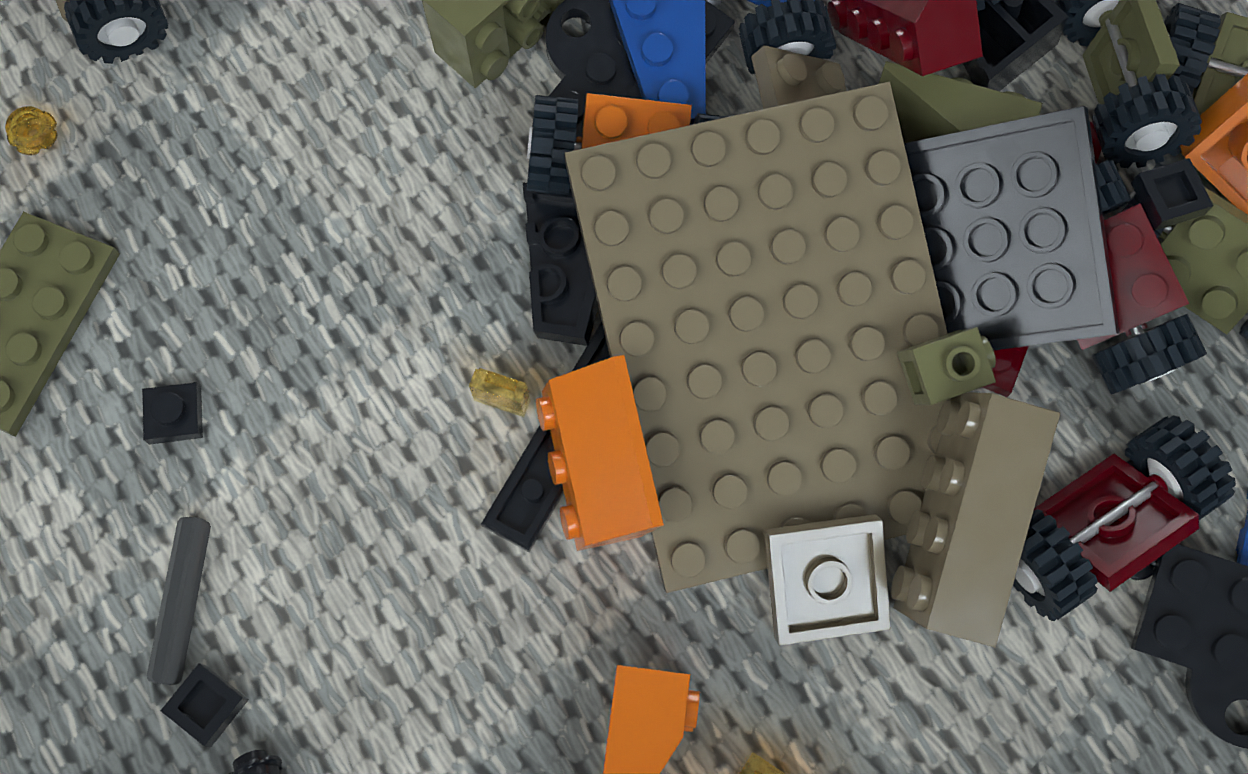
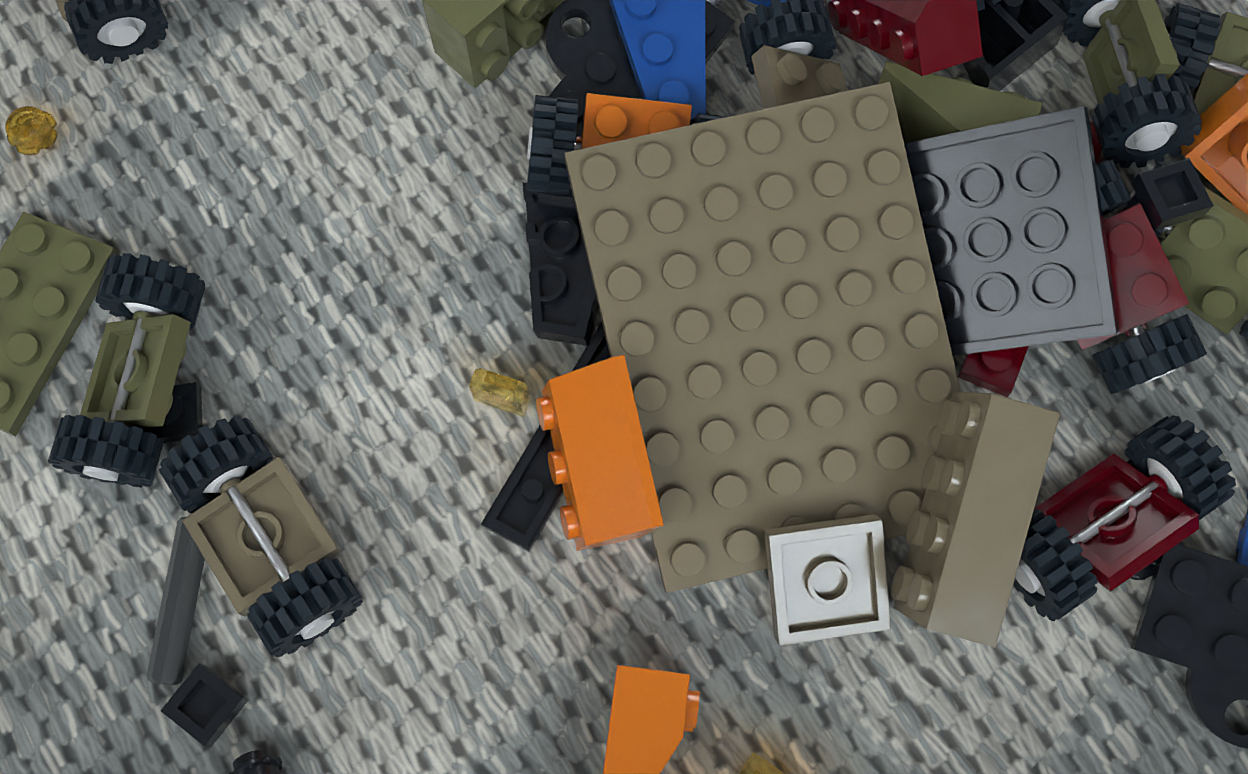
(131, 372): none -> plate
(260, 535): none -> plate
(948, 366): olive brick -> none

